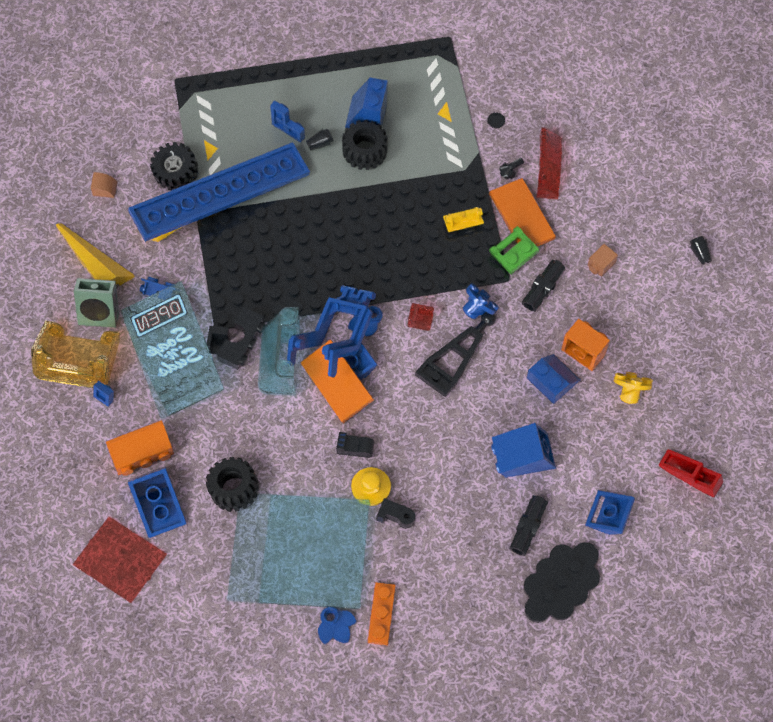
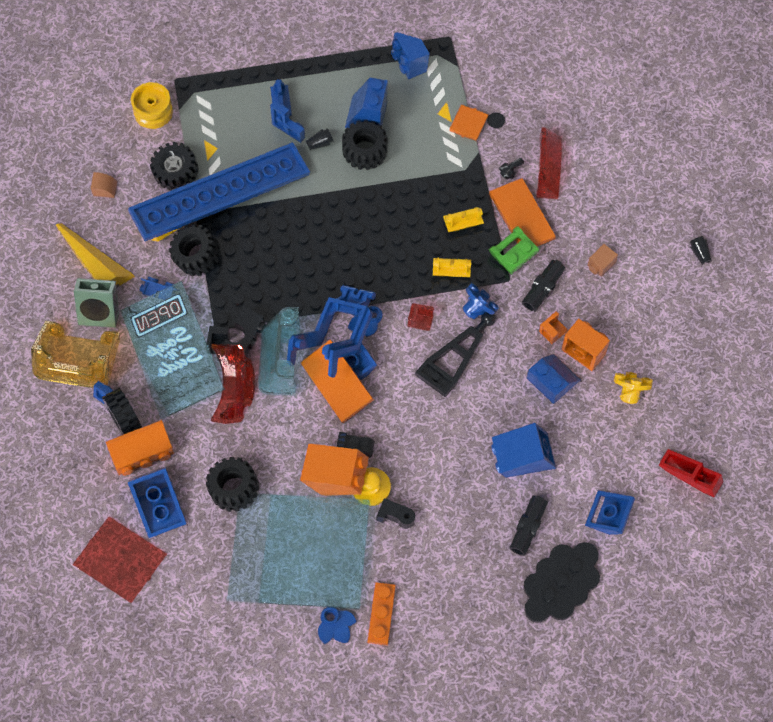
(121, 411): none -> black wheel
(151, 105): none -> yellow wheel
(186, 241): none -> black tyre
(237, 382): none -> clear red windscreen
(280, 94): none -> blue hinge
(334, 470): none -> orange slope
(410, 54): none -> blue slope
(451, 267): none -> yellow hinge
(468, 122): none -> orange piece
(552, 328): none -> orange panel

